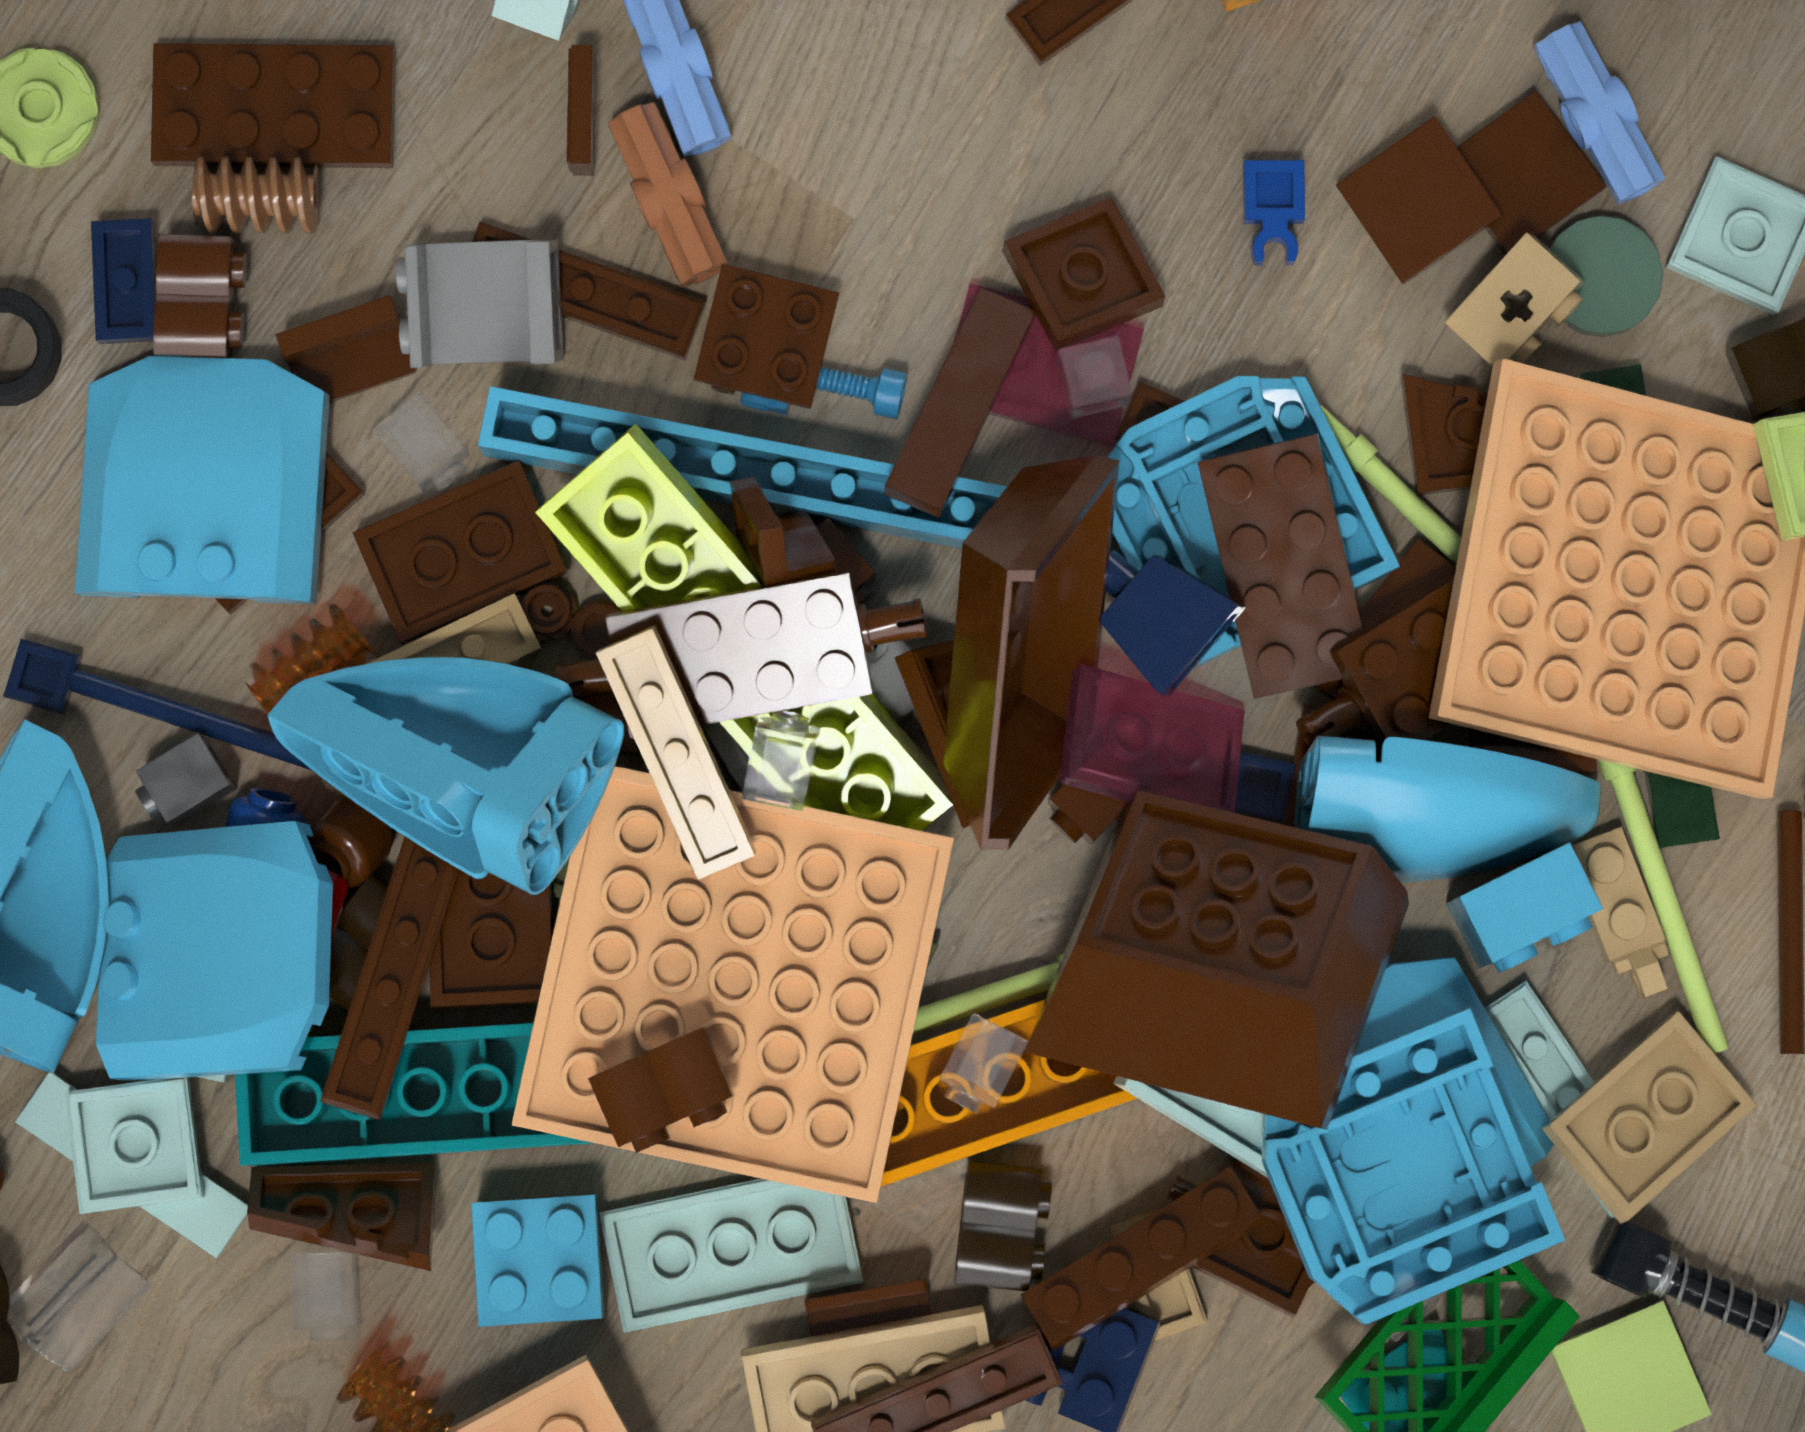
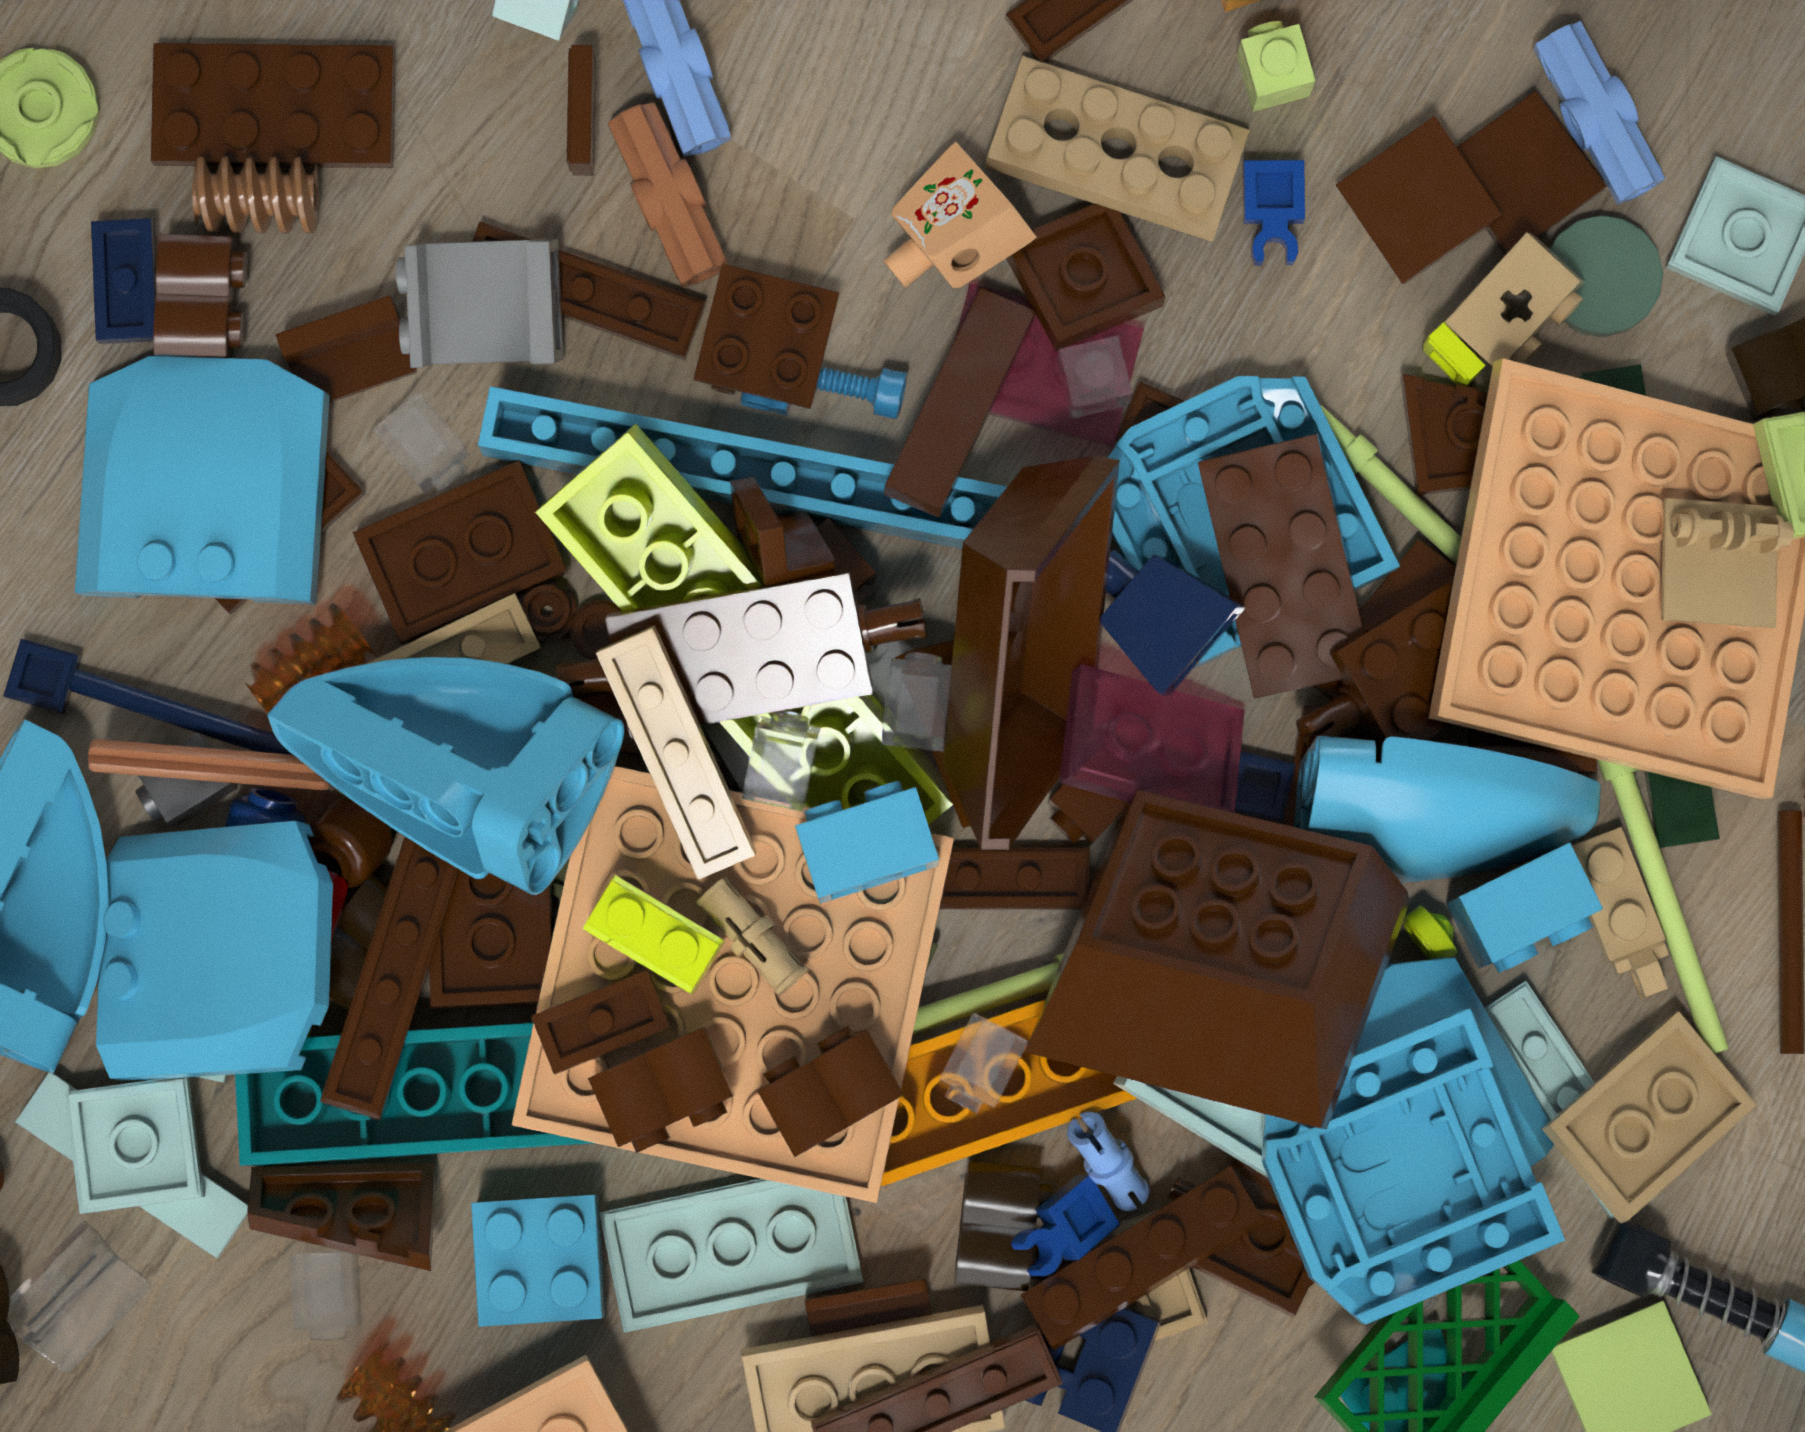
(202, 764): none -> nougat axle
(601, 1022): none -> reddish brown plate
(653, 935): none -> neon yellow brick
(752, 936): none -> tan pin
(829, 1091): none -> reddish brown brick
(866, 842): none -> medium azure brick
(917, 702): none -> clear brick
(955, 223): none -> light nougat torso
(1016, 879): none -> reddish brown tile
(1073, 1225): none -> blue plate
(1108, 1161): none -> light blue pin
(1125, 185): none -> tan plate
(1275, 65): none -> yellowish green brick
(1430, 933): none -> neon yellow tile
(1452, 356): none -> neon yellow tile
(1721, 562): none -> tan hinge

